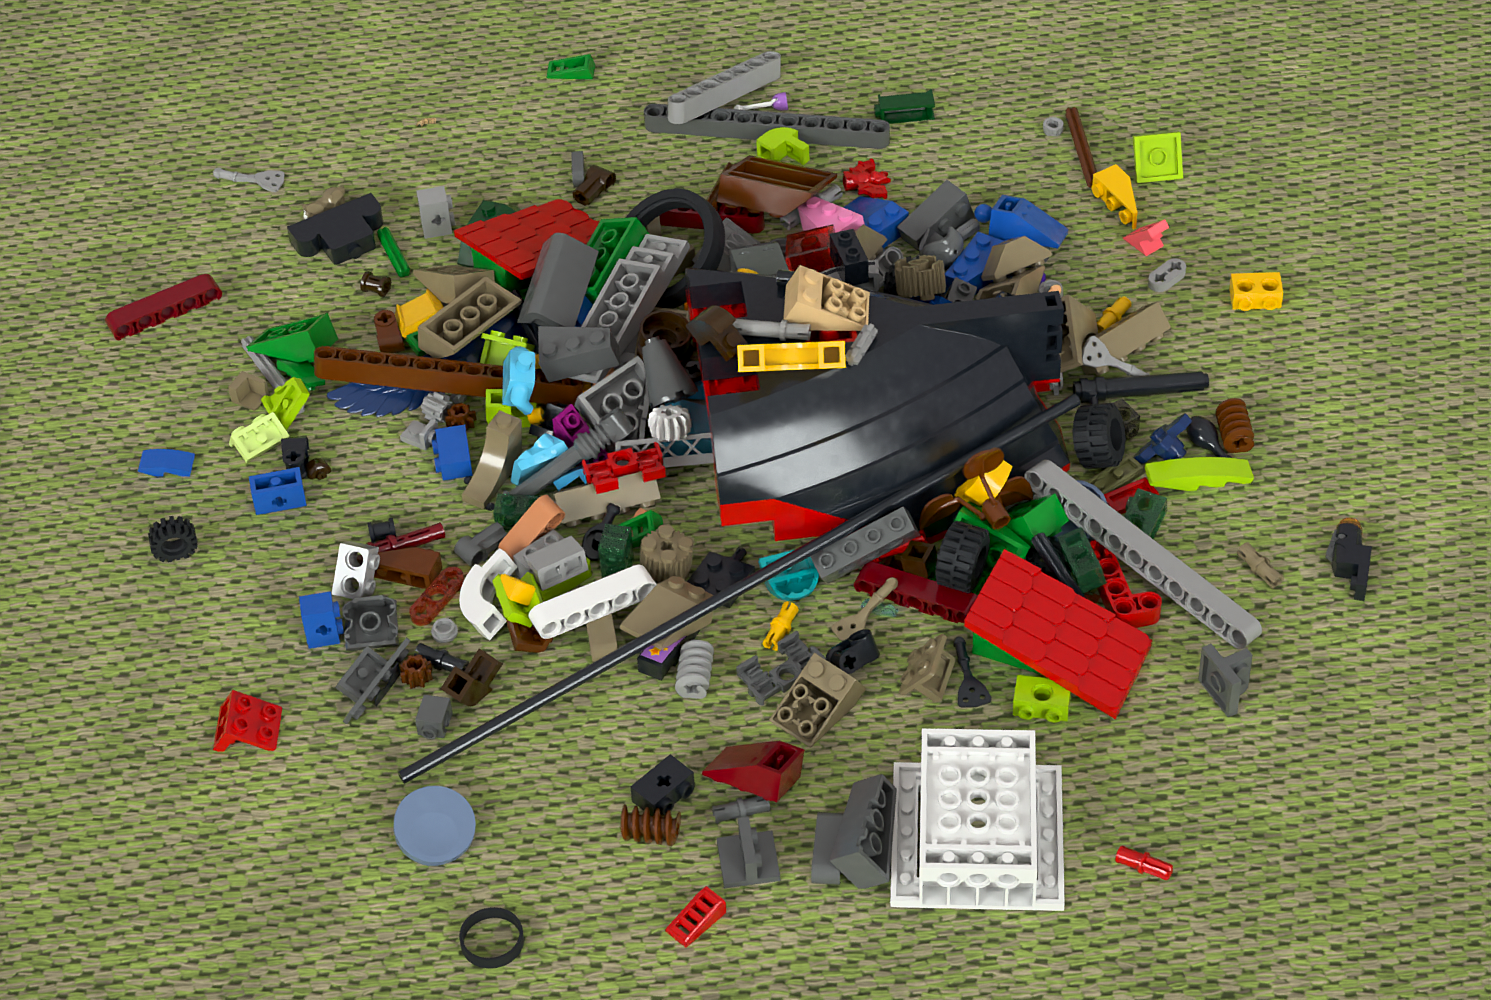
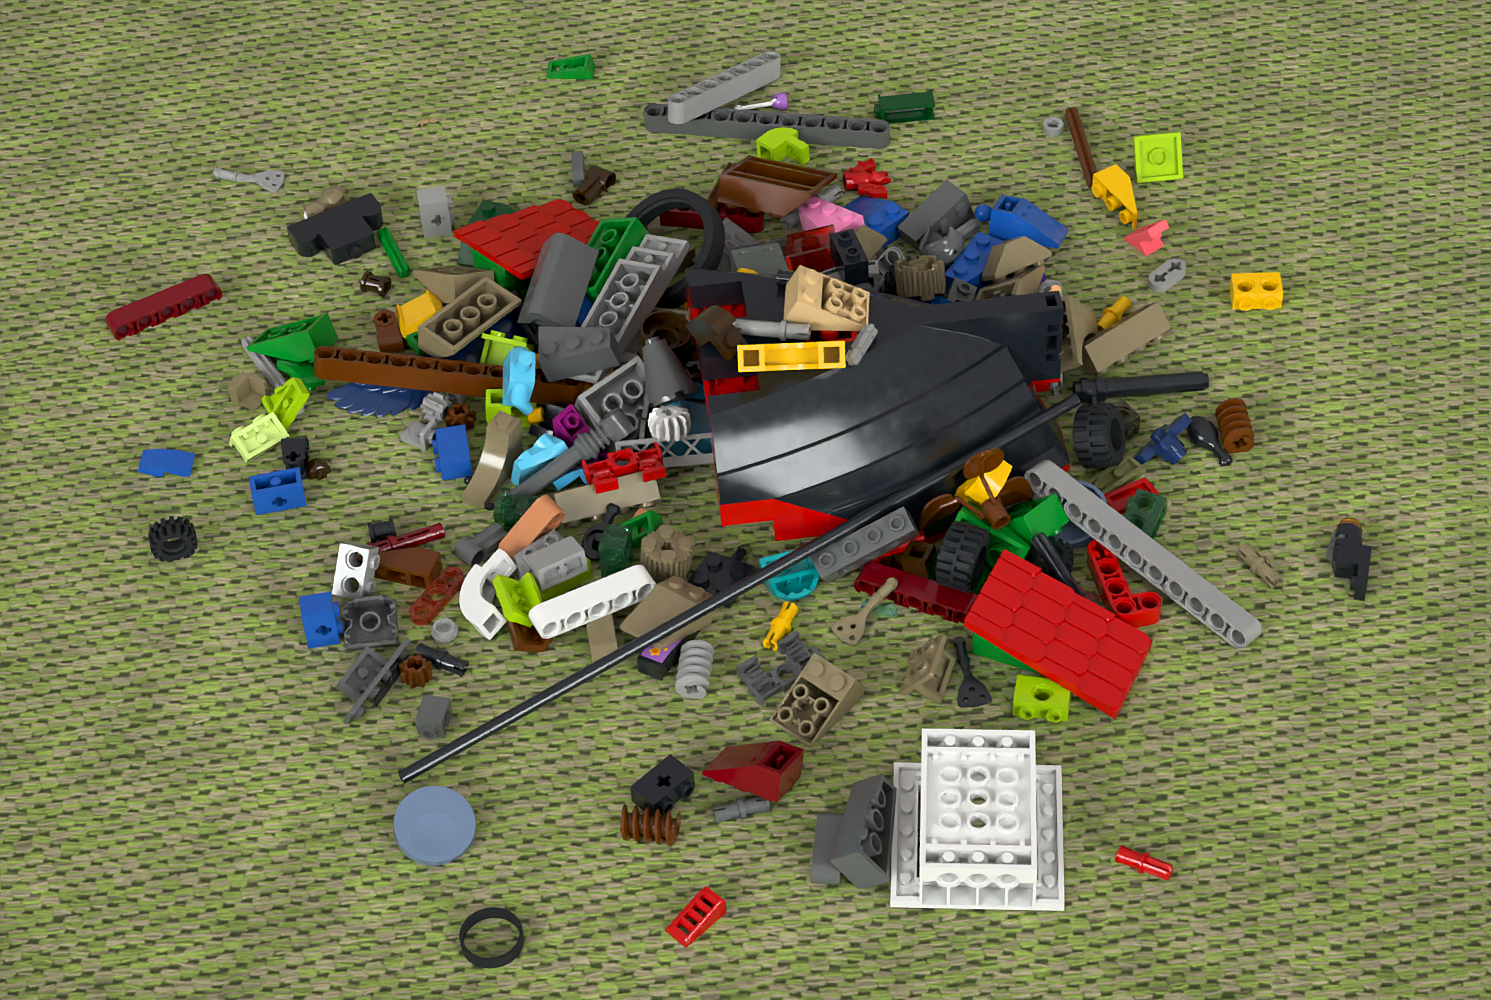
(247, 721): red bracket -> none
(472, 684): dark brown brick -> none
(517, 589): yellow slope -> none
(748, 856): dark grey bracket -> none
(854, 651): black piece -> none
(1082, 560): clear green brick -> none
(1105, 358): light grey piece -> none
(1190, 473): lime slope -> none
(1225, 677): dark grey bracket -> none

